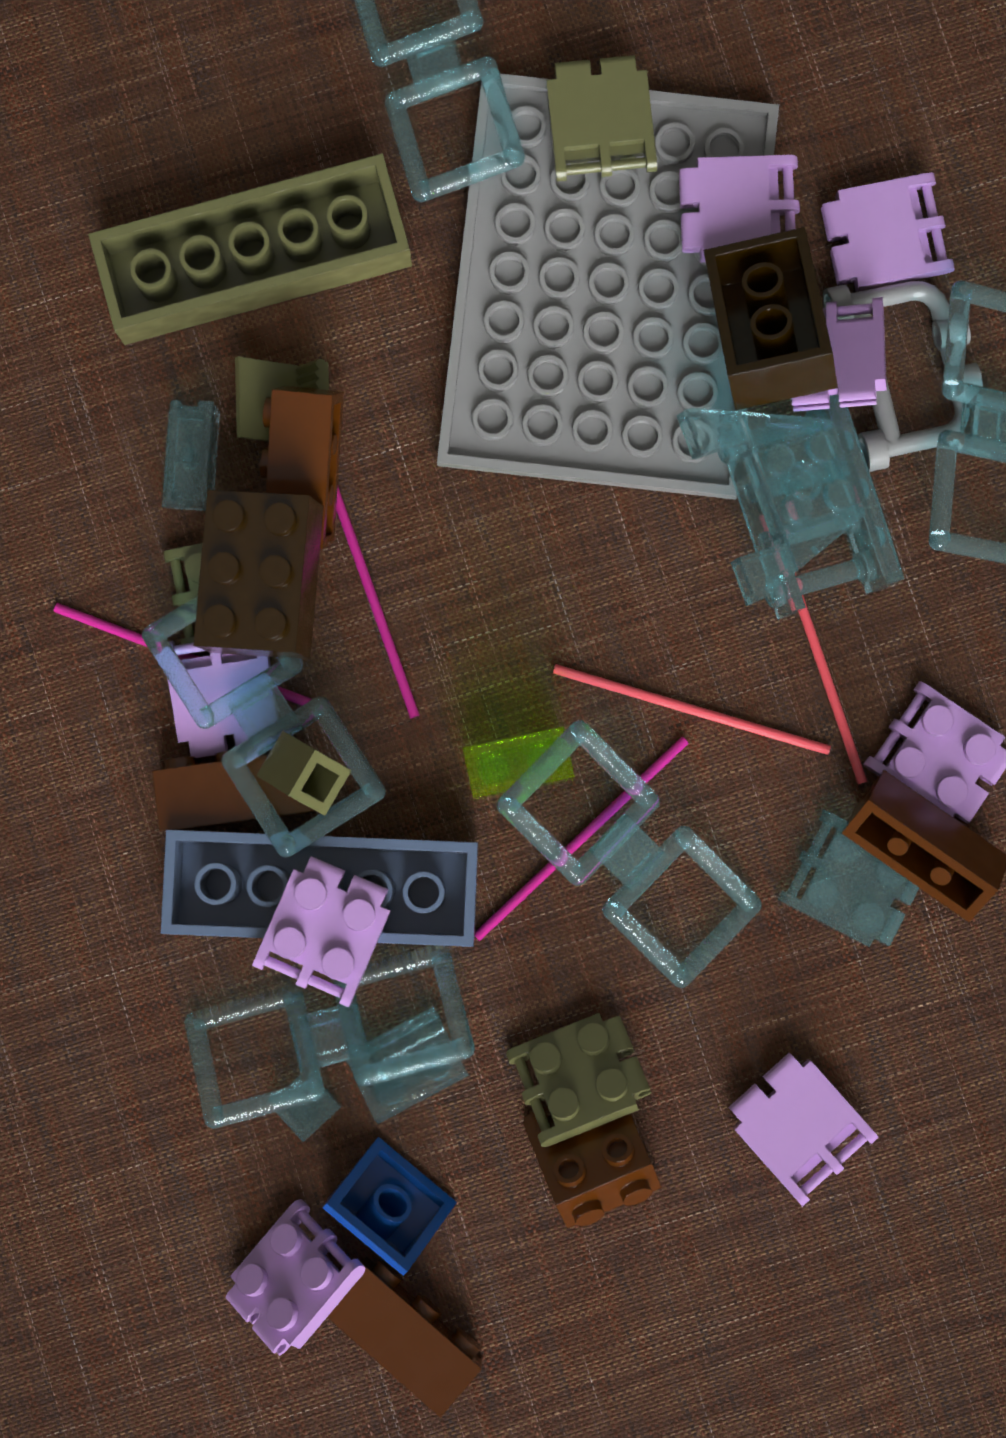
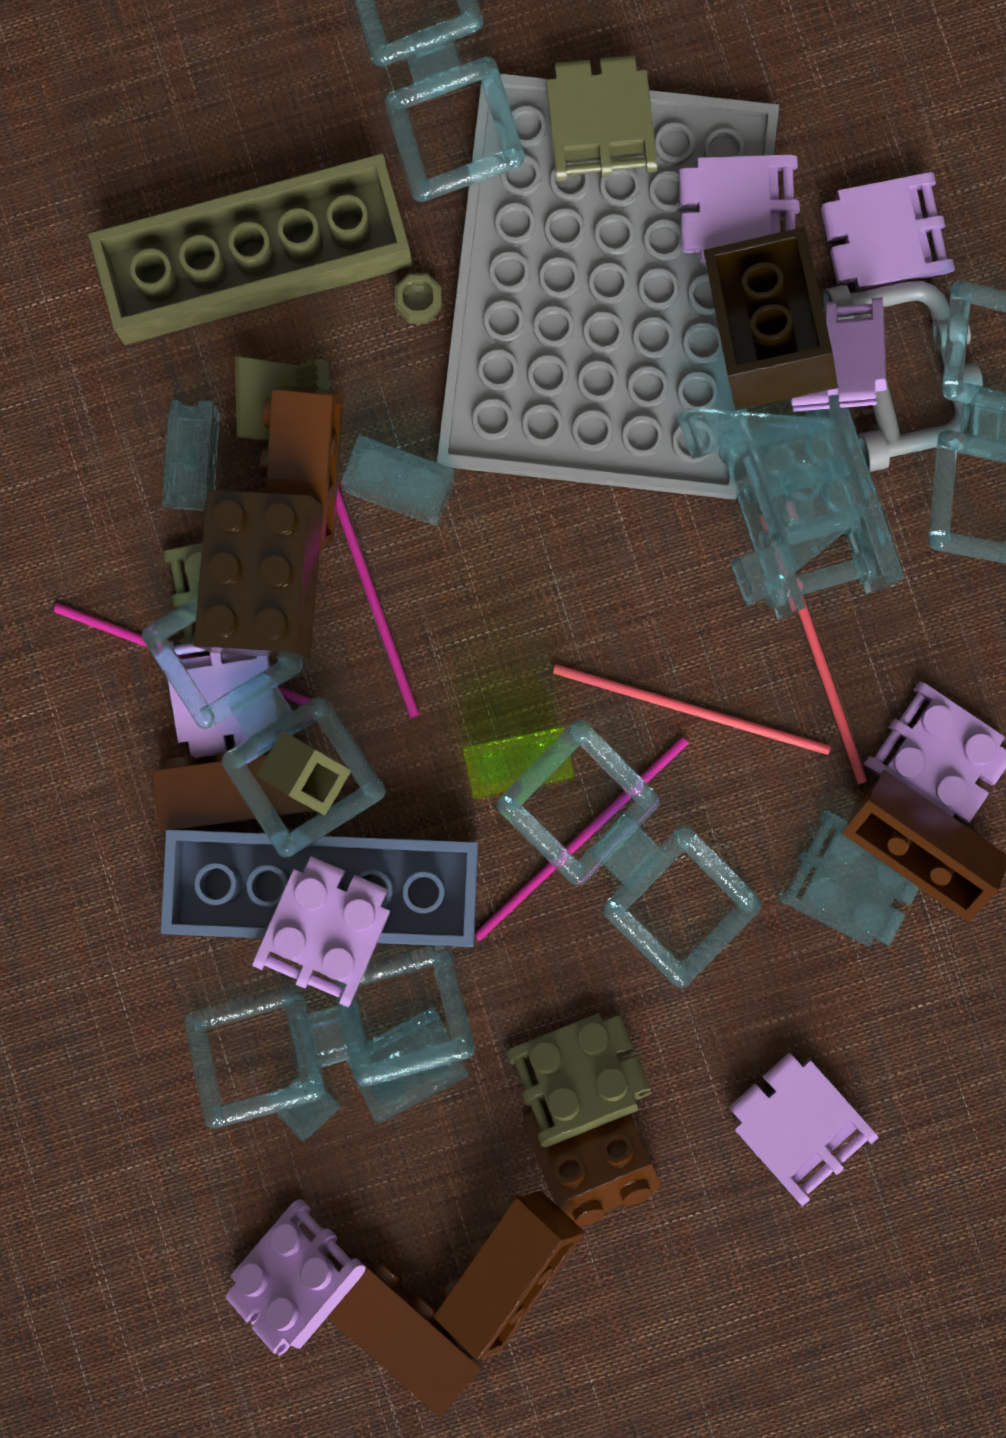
(389, 1205): blue slope -> none
(398, 480): none -> clear light blue brick
(418, 298): none -> olive tile
(507, 1273): none -> reddish brown brick

